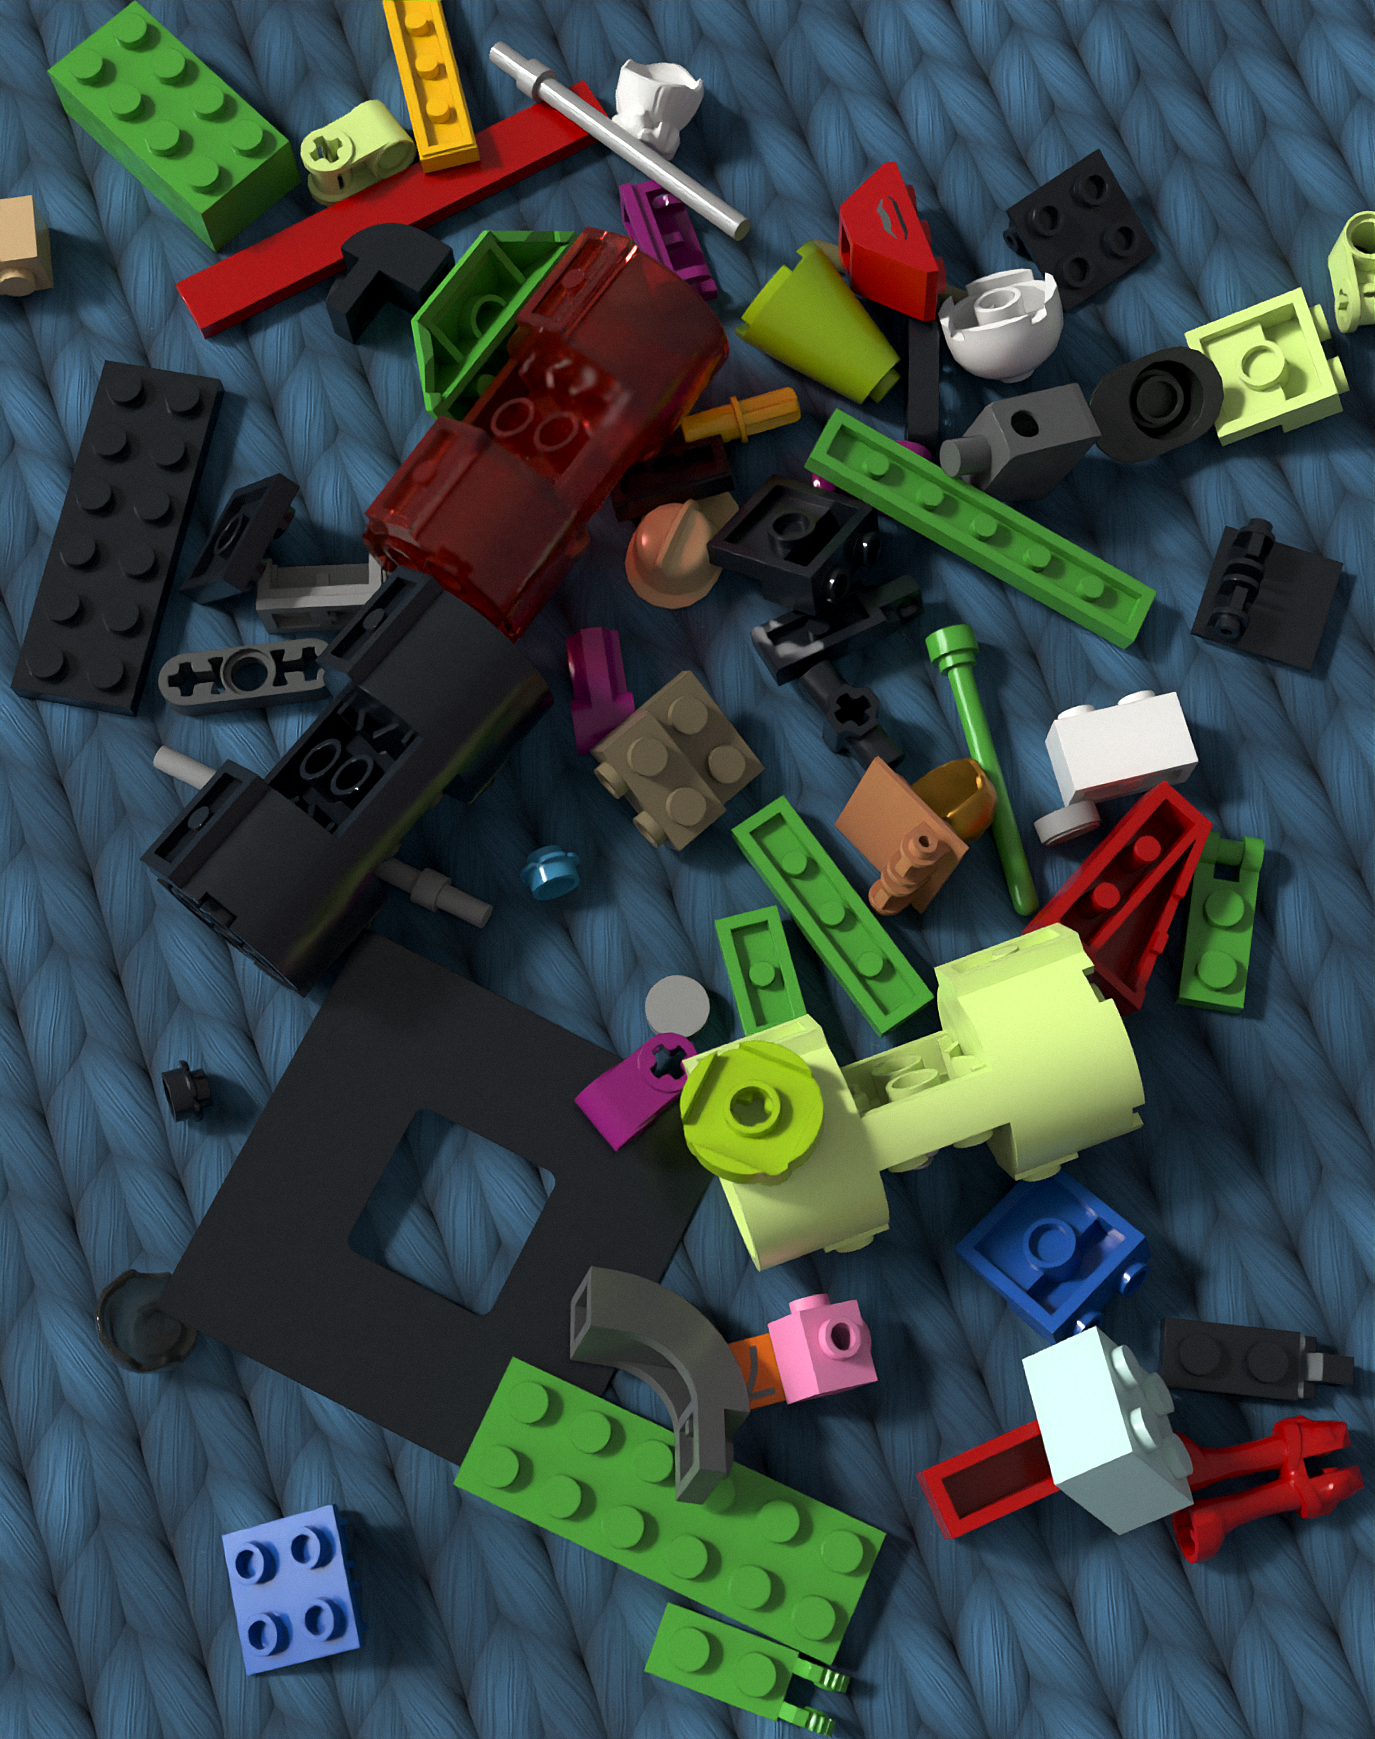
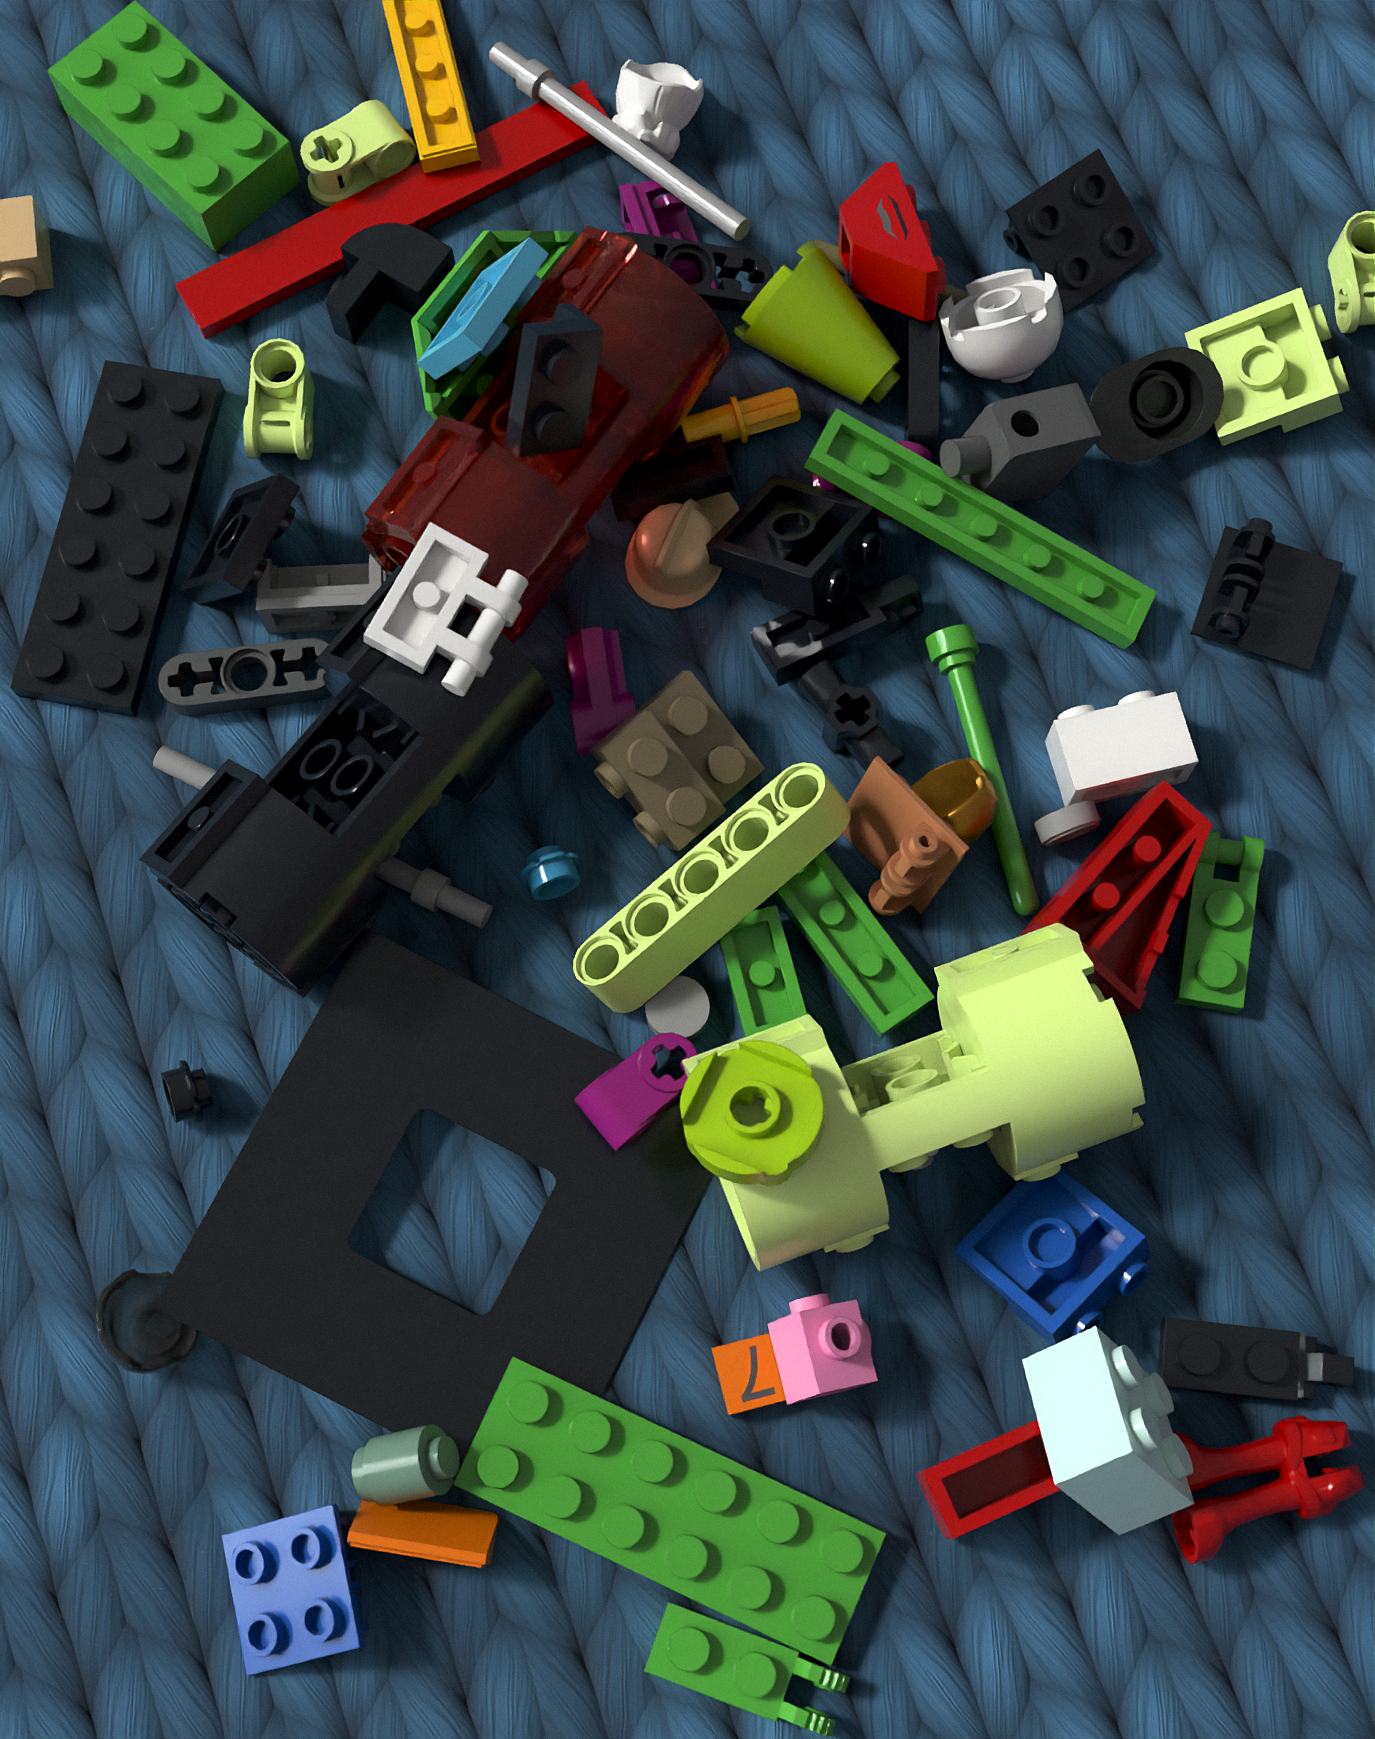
(280, 412): none -> yellowish green piece
(405, 1466): none -> sand green brick
(427, 599): none -> white plate
(427, 1531): none -> orange slope
(478, 318): none -> medium azure plate
(554, 383): none -> black bracket
(679, 1354): dark grey arch -> none
(707, 256): none -> black beam
(712, 888): none -> yellowish green beam

